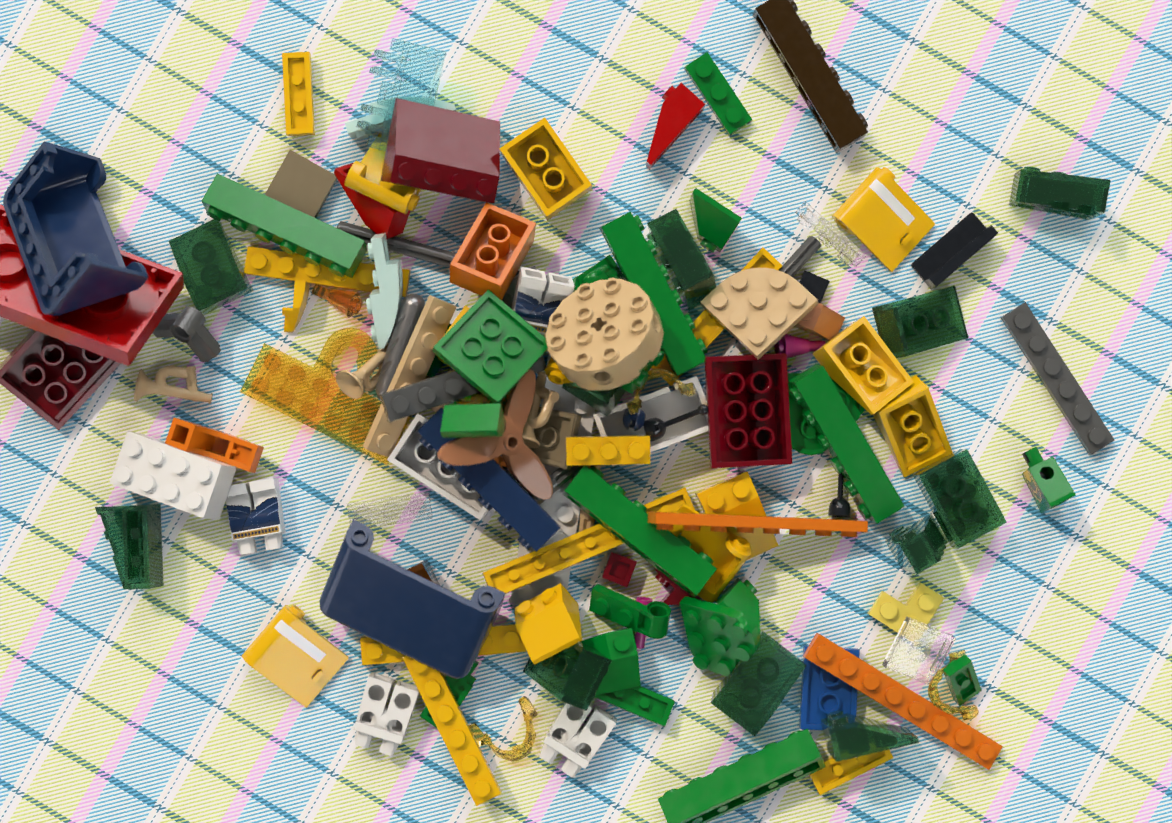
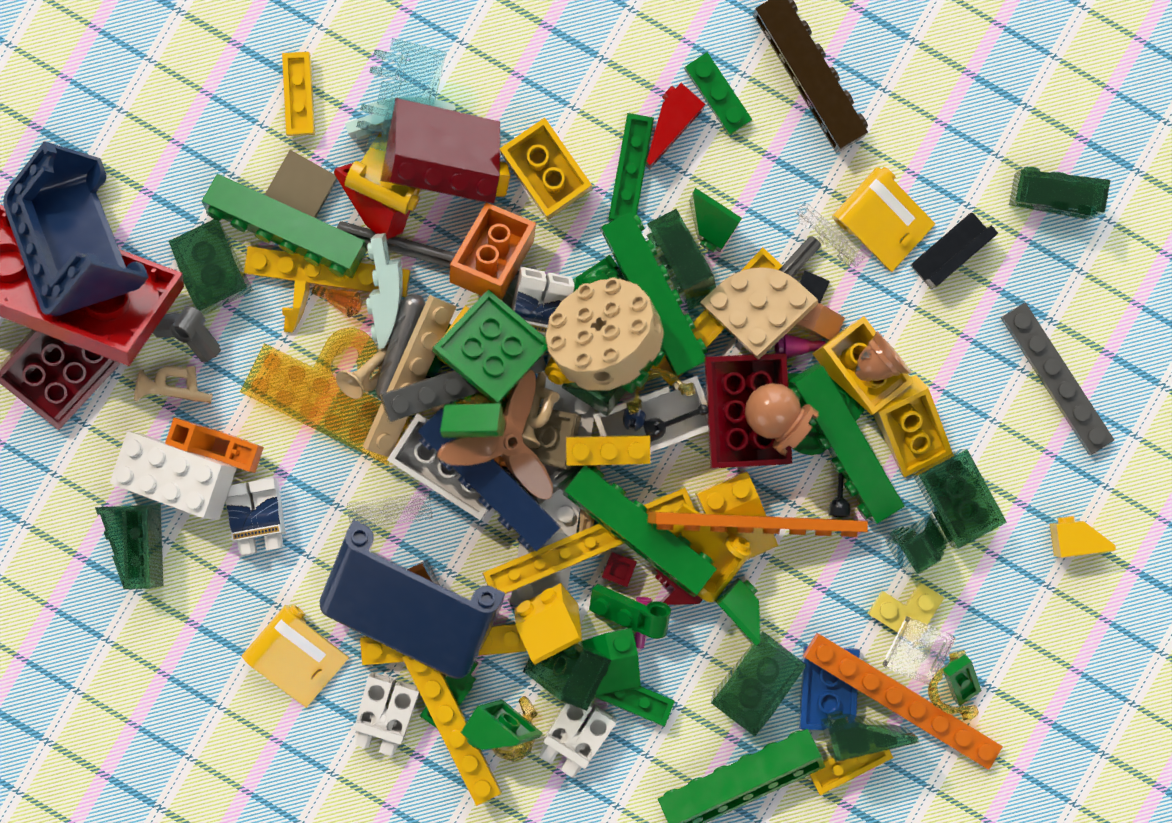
(498, 726): none -> green slope
(503, 180): none -> yellow tile
(631, 165): none -> green tile
(717, 635): green plate -> none
(777, 414): none -> nougat tile
(880, 361): none -> nougat piece
(921, 322): clear green slope -> none
(1049, 491): green torso -> none
(1077, 538): none -> yellow slope

